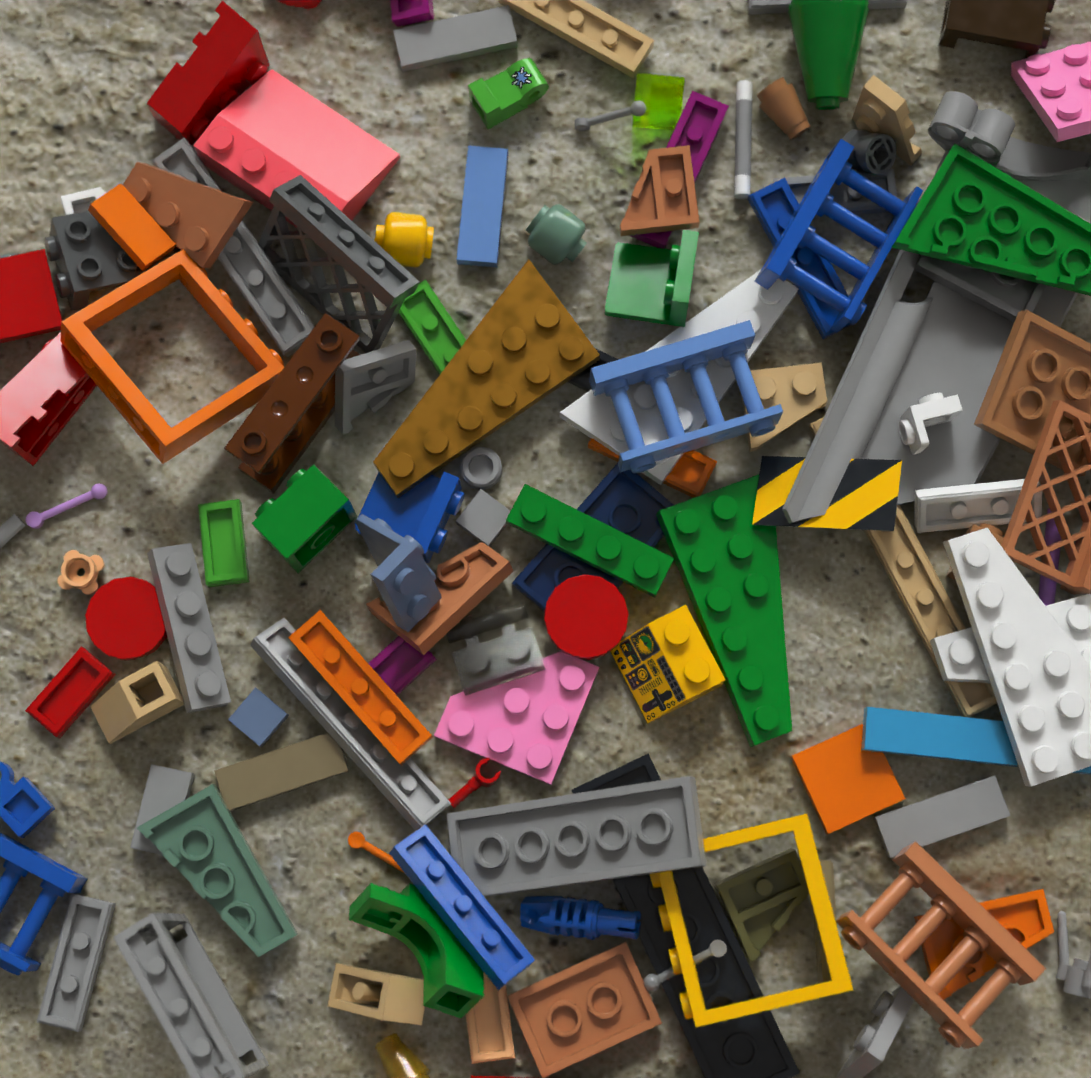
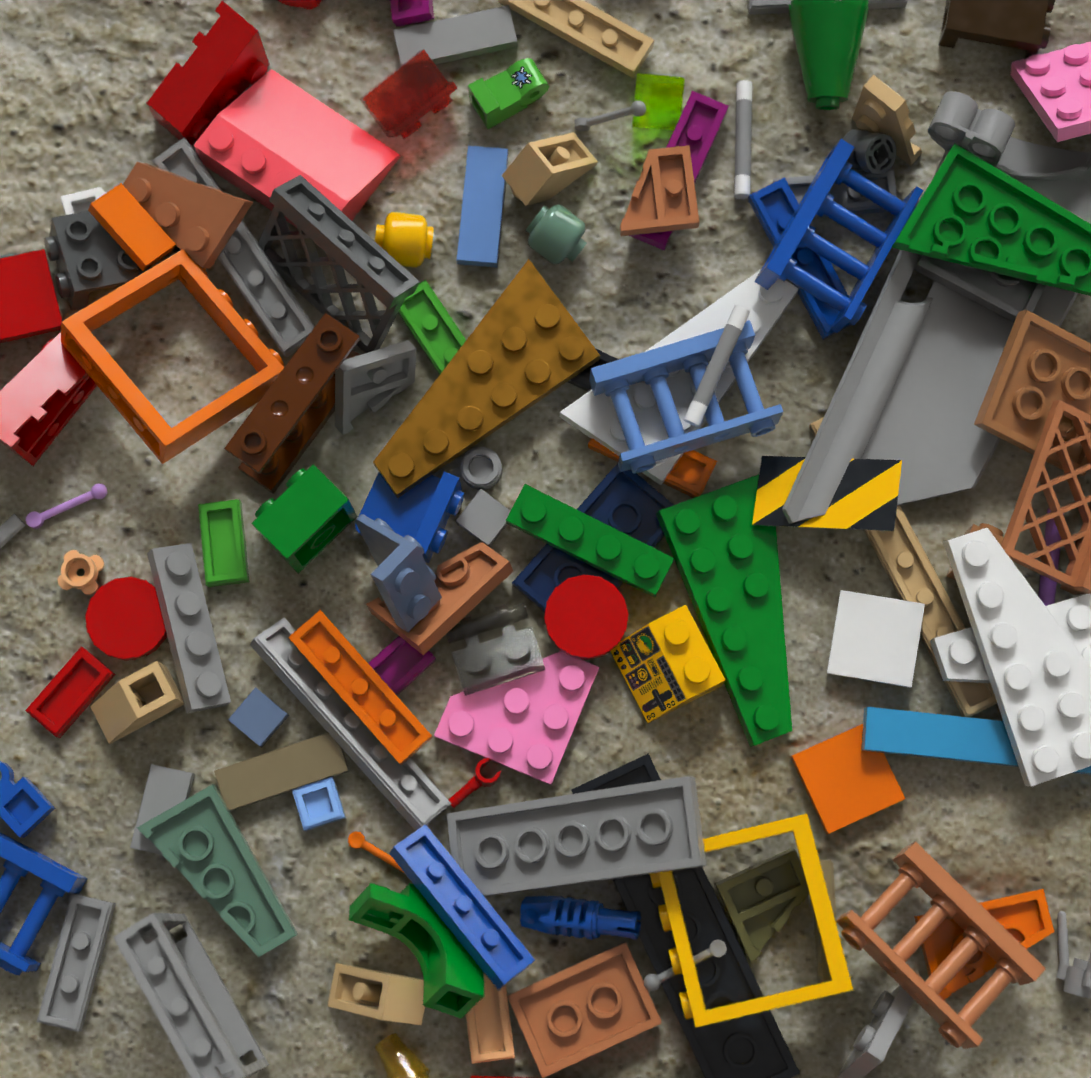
(318, 803): none -> light blue tile
(408, 96): none -> clear red bracket
(548, 167): none -> tan slope
(652, 281): bracket -> none
(716, 365): none -> light grey bar
(784, 108): medium nougat cone -> none
(797, 389): tan wing -> none
(876, 638): none -> white tile
(930, 411): white bracket -> none
(942, 816): light grey tile -> none
(968, 505): white tile -> none

